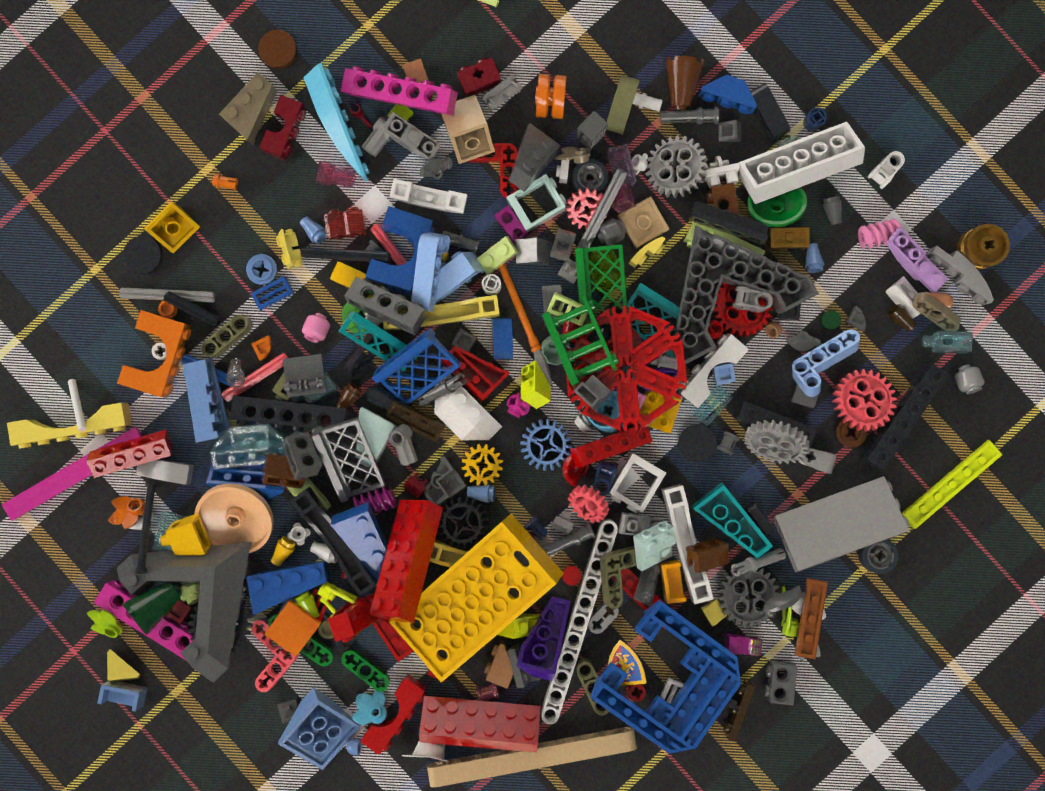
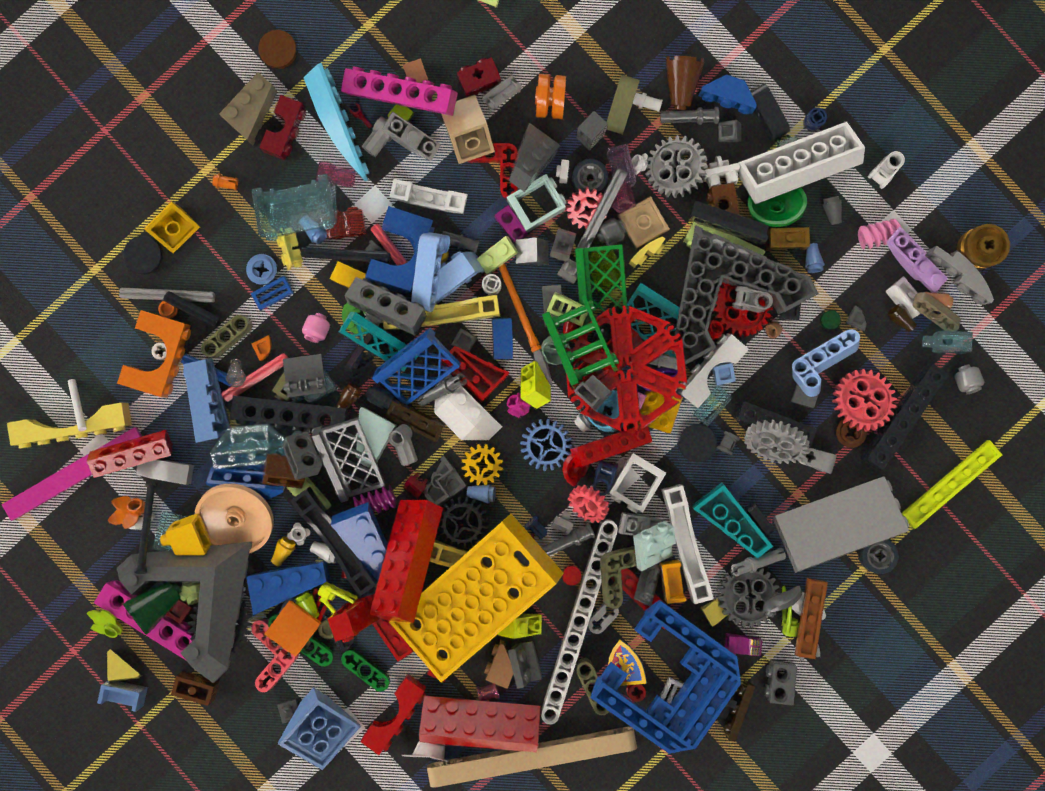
(195, 688): none -> reddish brown brick
(296, 208): none -> clear light blue windscreen
(354, 747): medium blue hinge -> none
(368, 706): medium azure plate -> none
(436, 167): dark grey piece -> none
(542, 646): dark purple wedge -> none
(579, 155): dark tan plate -> none
(707, 554): reddish brown hinge -> none
(803, 341): dark grey piece -> none

